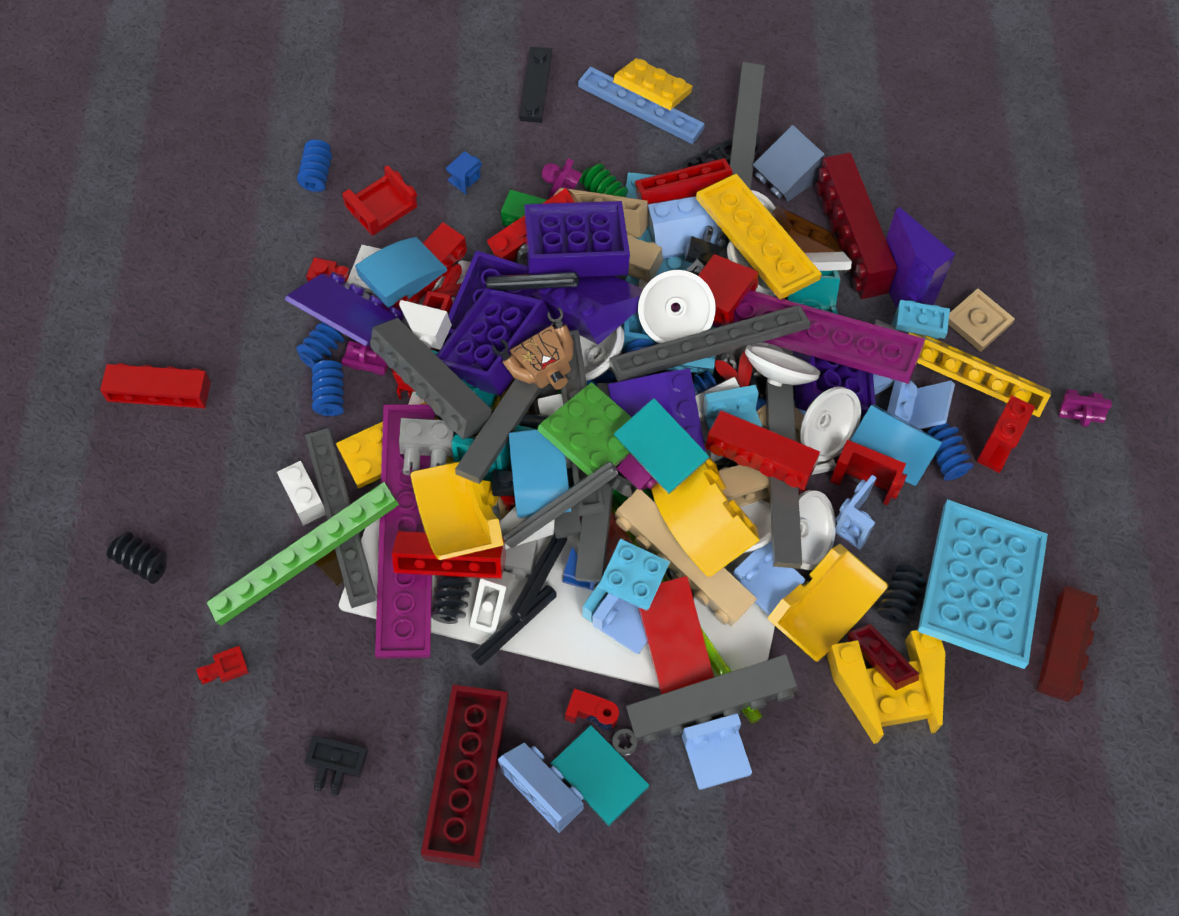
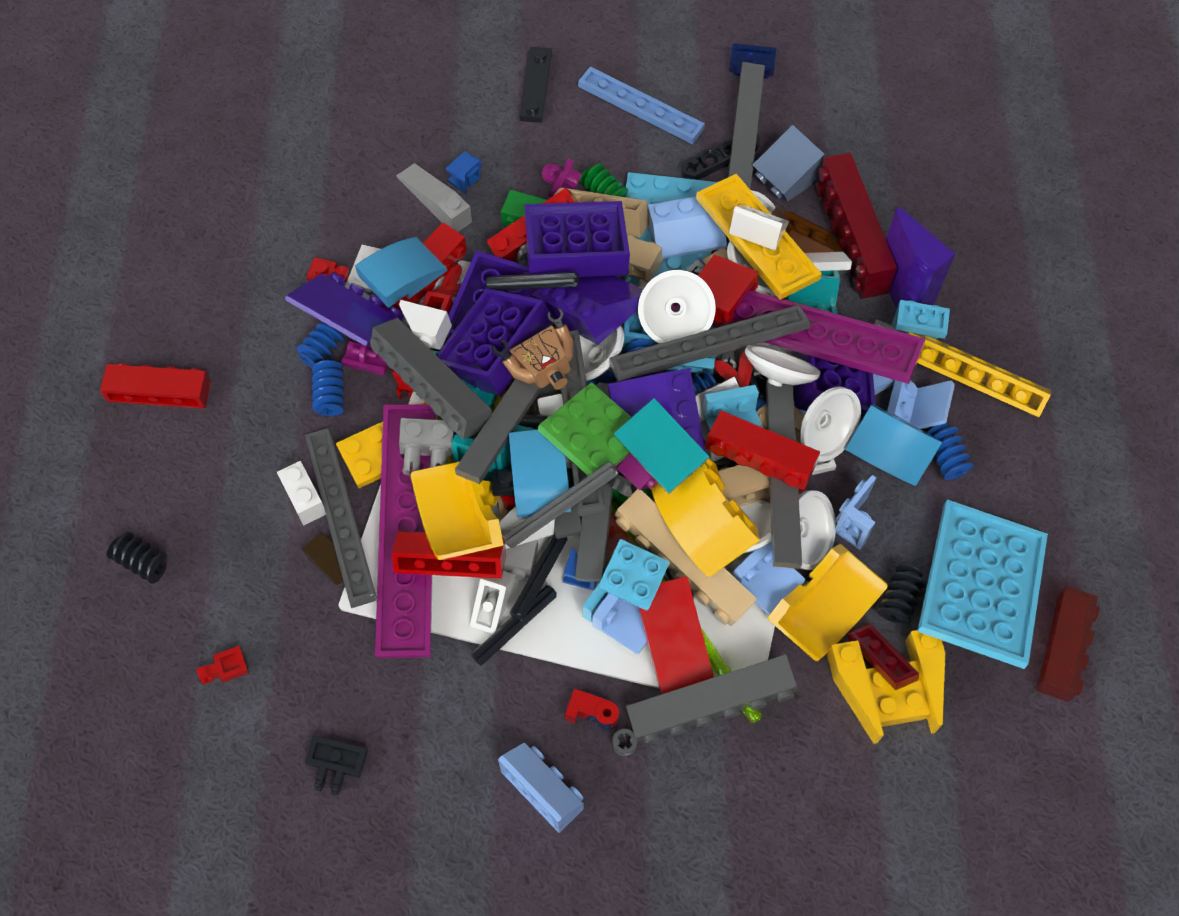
(302, 553): bright green plate -> none
(314, 165): blue piece -> none
(381, 201): red panel -> none
(437, 197): none -> light grey slope
(449, 599): black piece -> none
(465, 777): dark red brick -> none
(600, 775): teal tile -> none
(653, 83): yellow plate -> none
(682, 182): red brick -> none
(704, 249): black hinge -> none
(716, 752): light blue bracket -> none
(755, 55): none -> clear blue bracket
(757, 226): none -> white slope
(864, 462): red panel -> none
(979, 320): tan plate -> none
(1006, 433): red panel -> none
(1083, 408): magenta hips -> none

